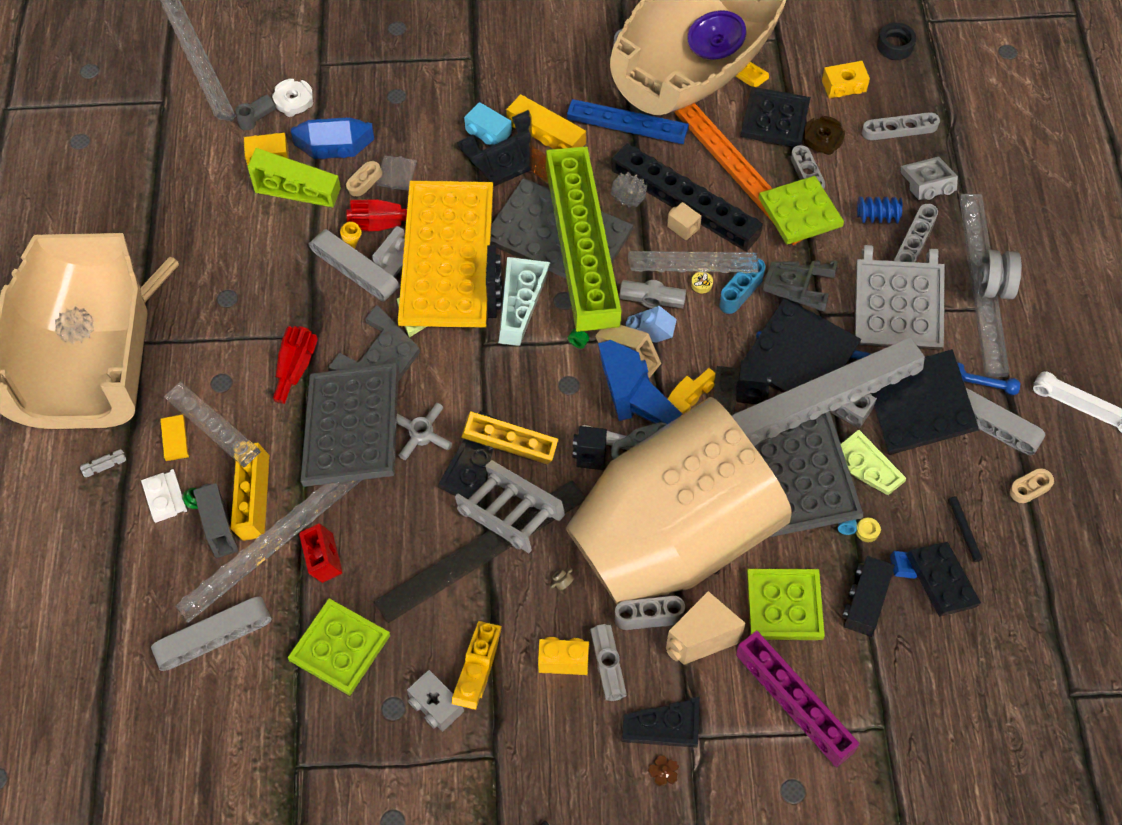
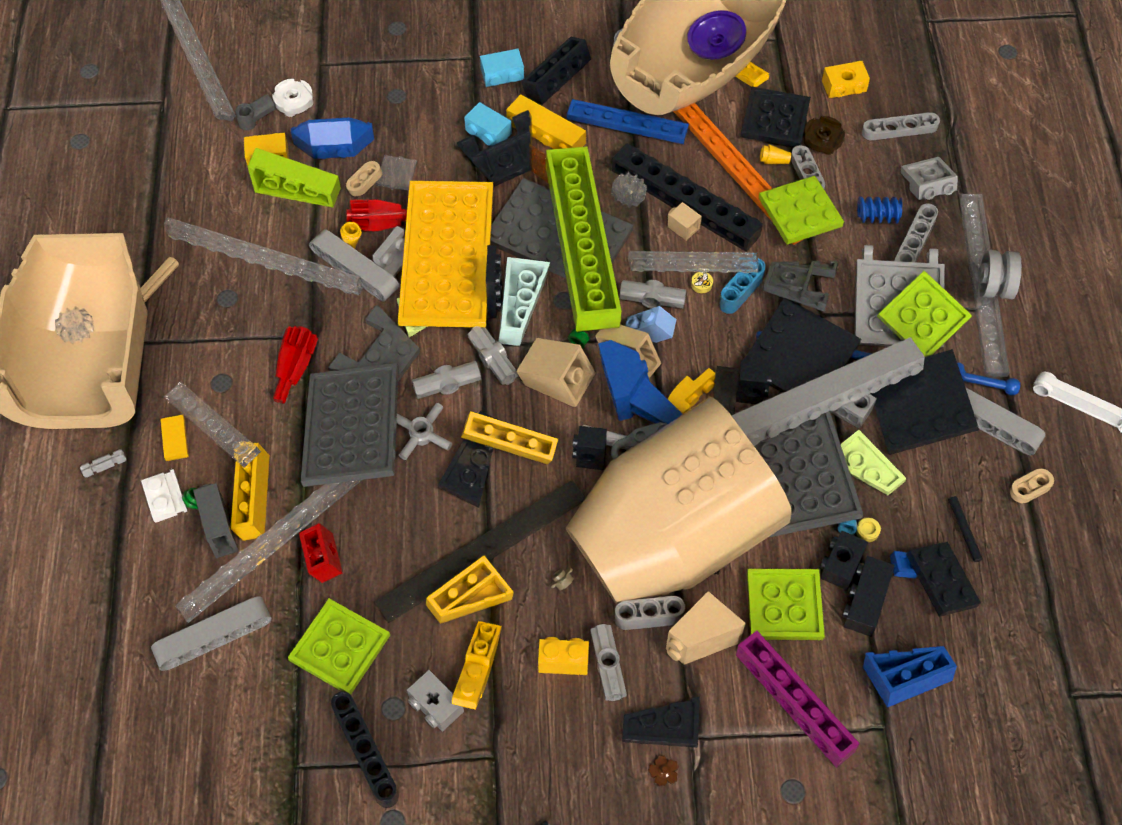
(264, 256): none -> clear plate
(372, 757): none -> black beam
(446, 379): none -> light grey piece
(469, 592): none -> yellow wedge
(492, 355): none -> light grey piece
(502, 67): none -> medium azure brick
(514, 486): light grey fence -> none
(556, 70): none -> black brick
(557, 370): none -> tan slope
(774, 155): none -> yellow cone
(840, 572): none -> black brick
(897, 30): black tyre -> none
(909, 673): none -> blue wedge
(924, 314): none -> lime plate

